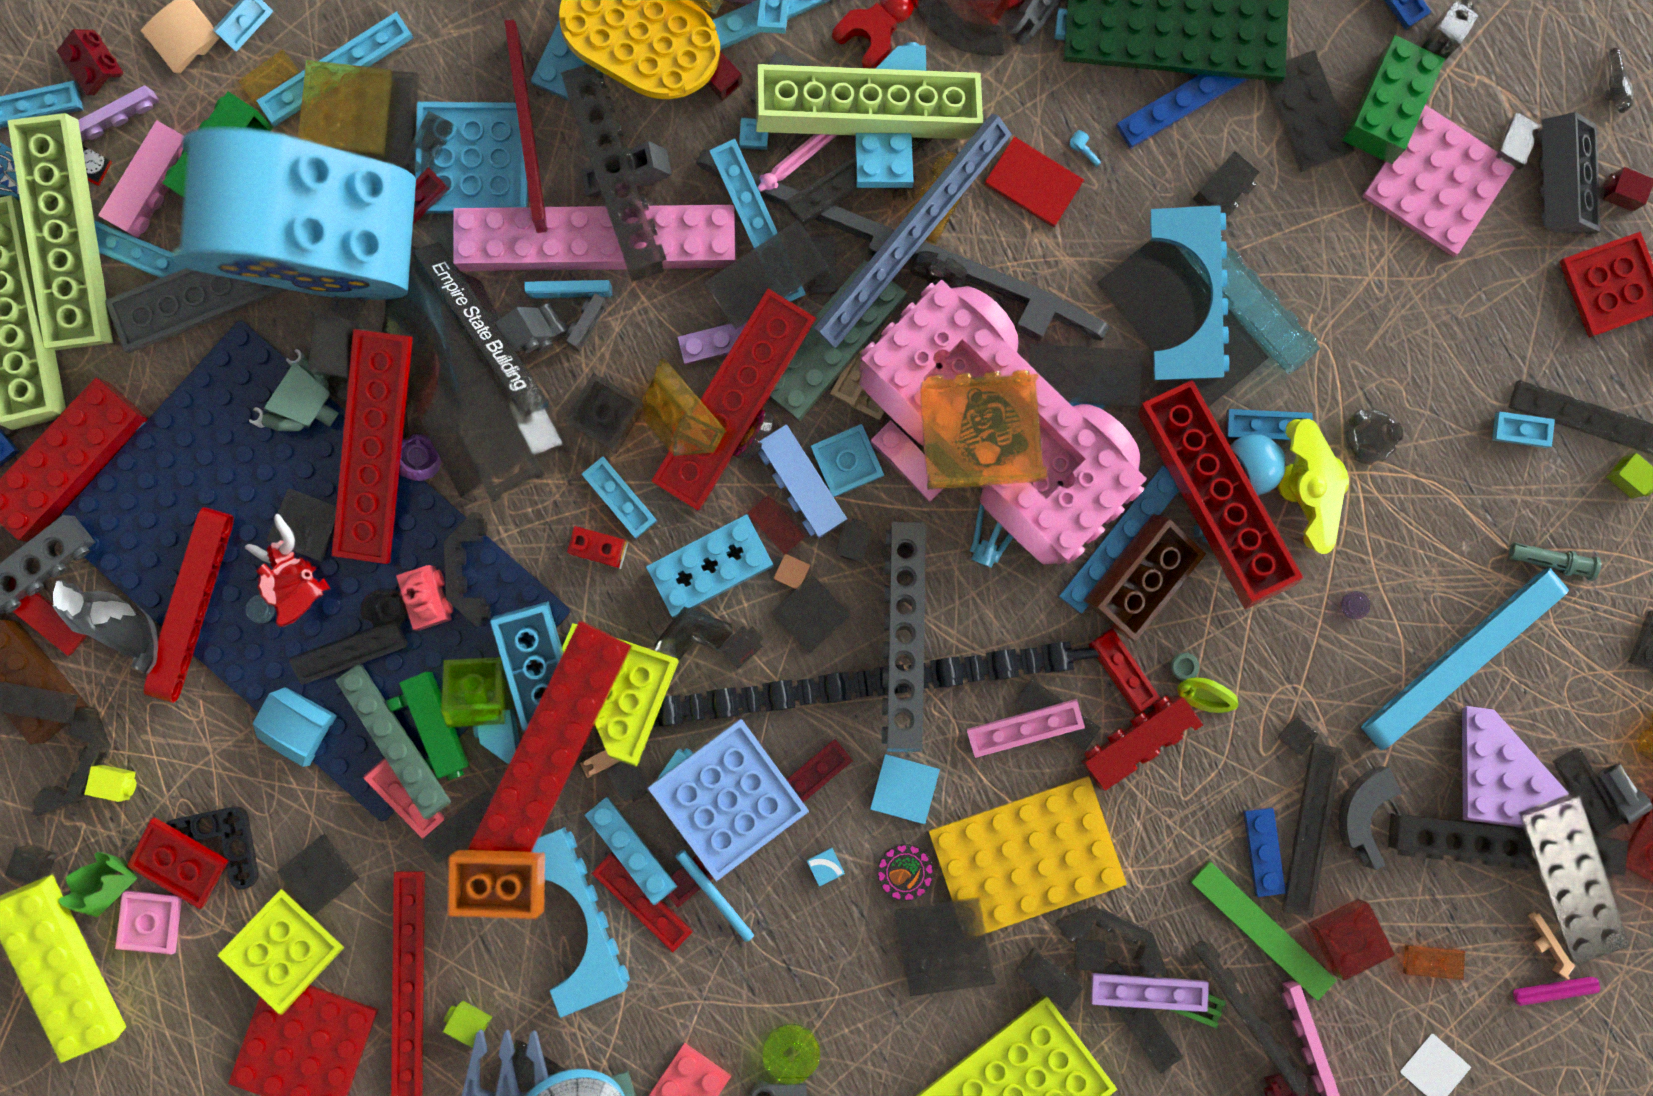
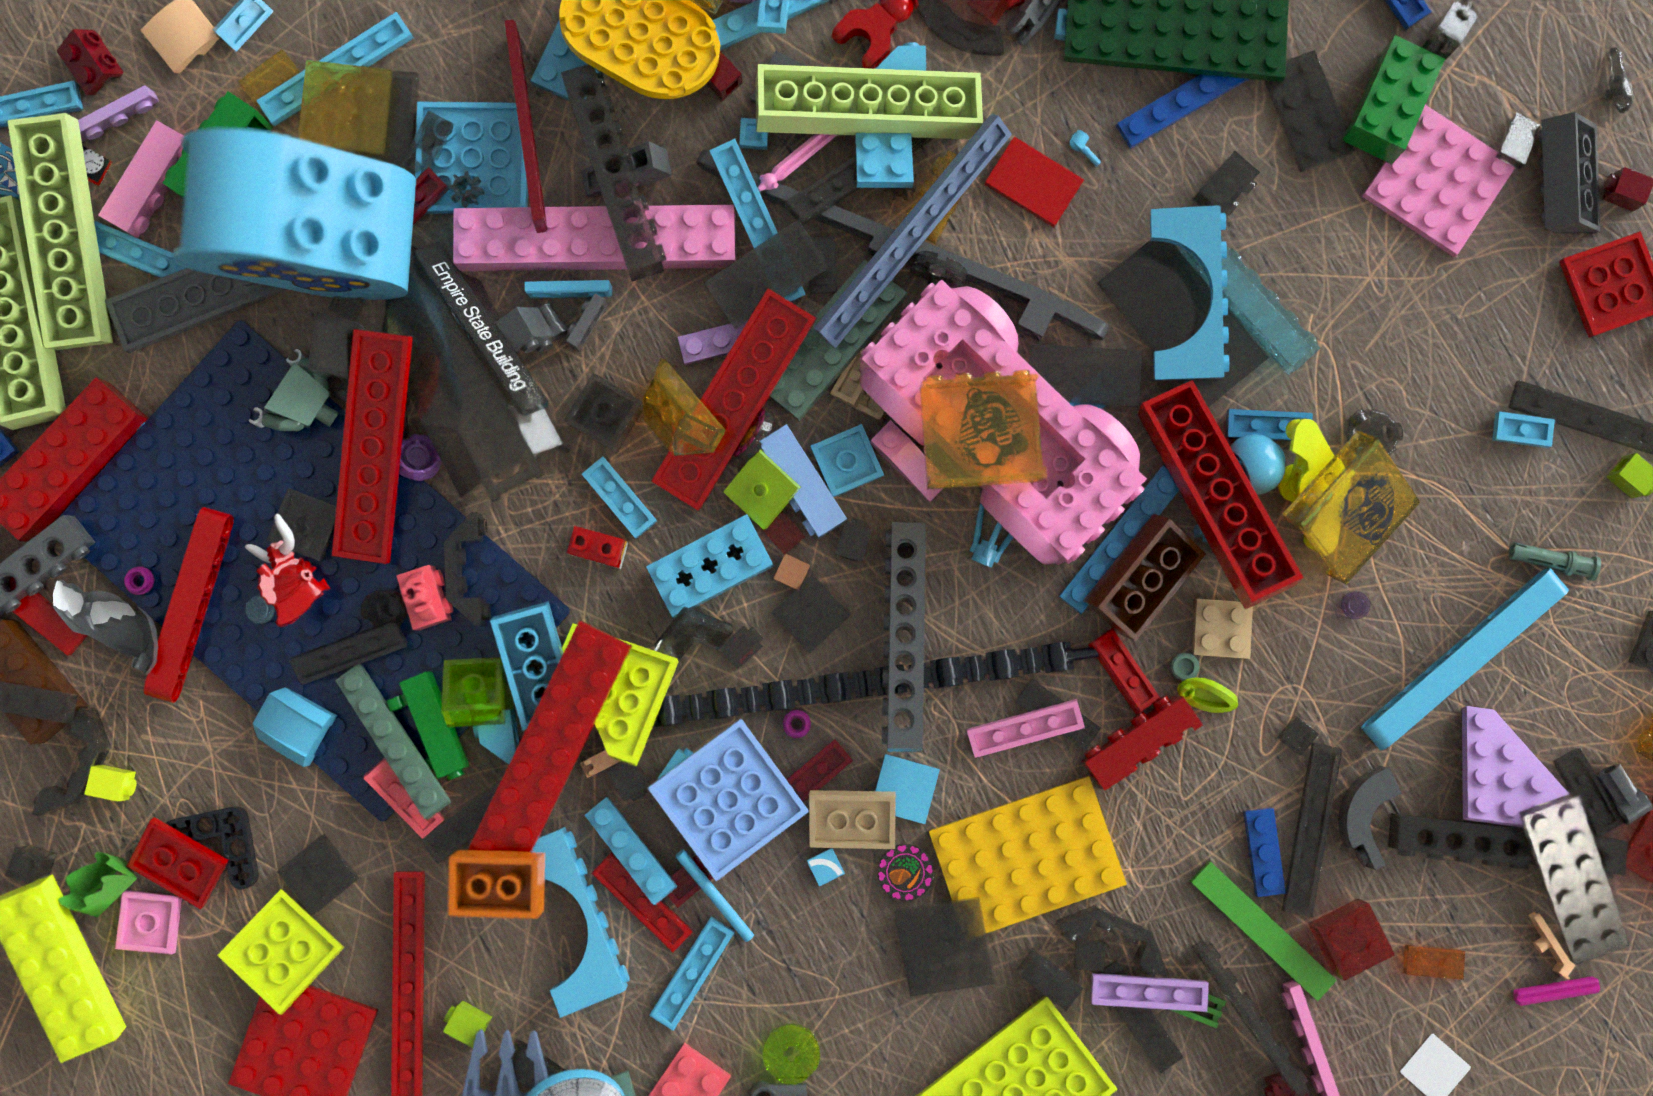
(131, 580): none -> magenta plate
(471, 195): none -> clear smoke gear
(692, 973): none -> medium azure tile
(762, 489): none -> lime plate
(796, 733): none -> magenta plate
(852, 819): none -> tan plate
(1221, 629): none -> tan plate
(1353, 506): none -> clear yellow panel

